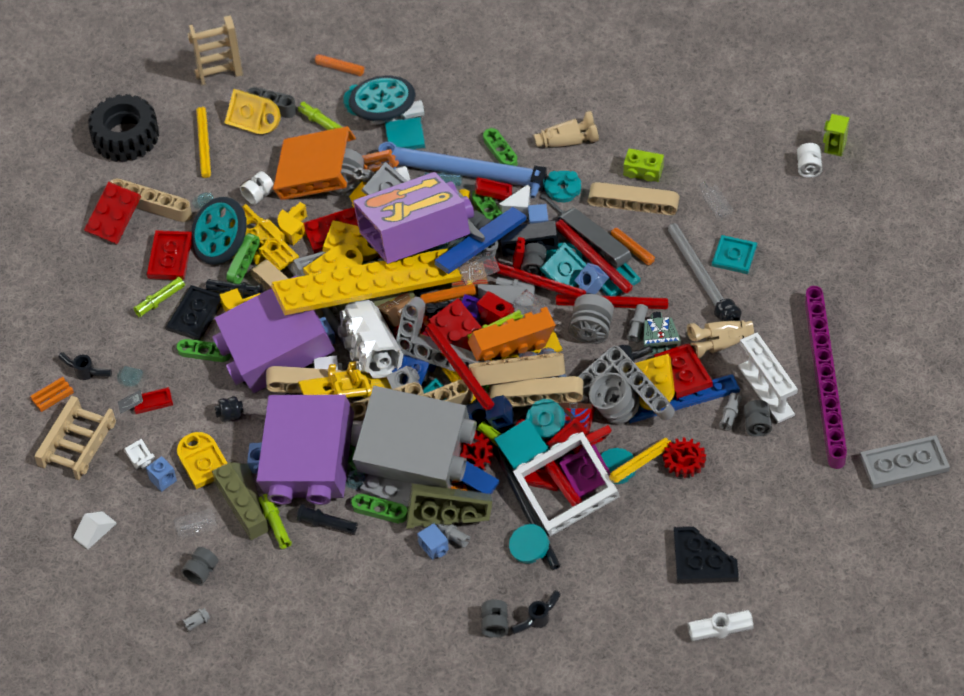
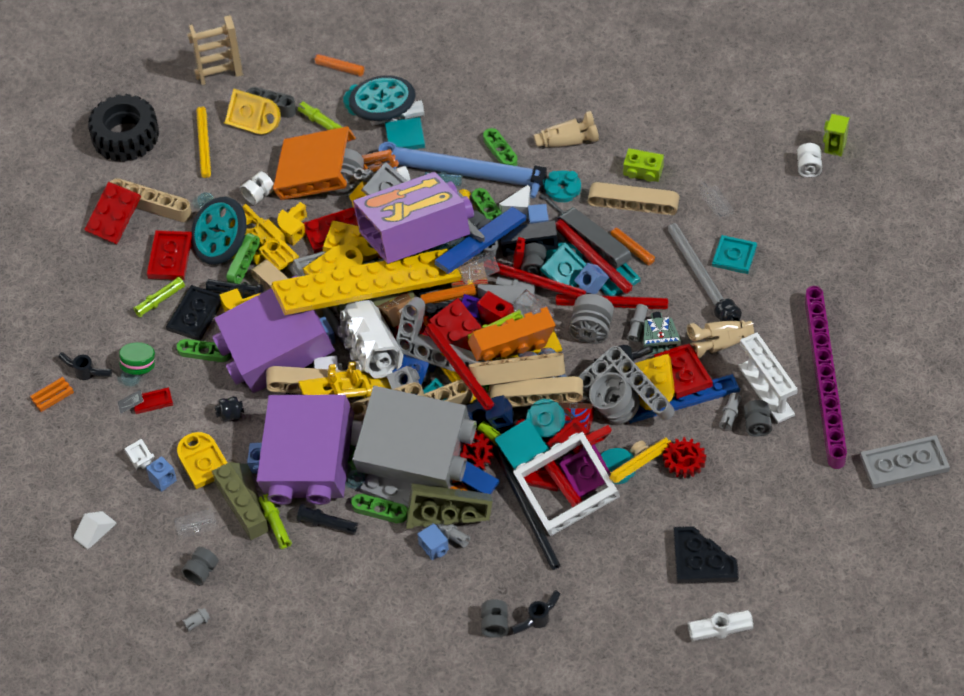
(65, 424): tan fence -> none
(137, 358): none -> head
(492, 188): red tile -> none
(529, 543): teal tile -> none
(638, 447): none -> tan bush

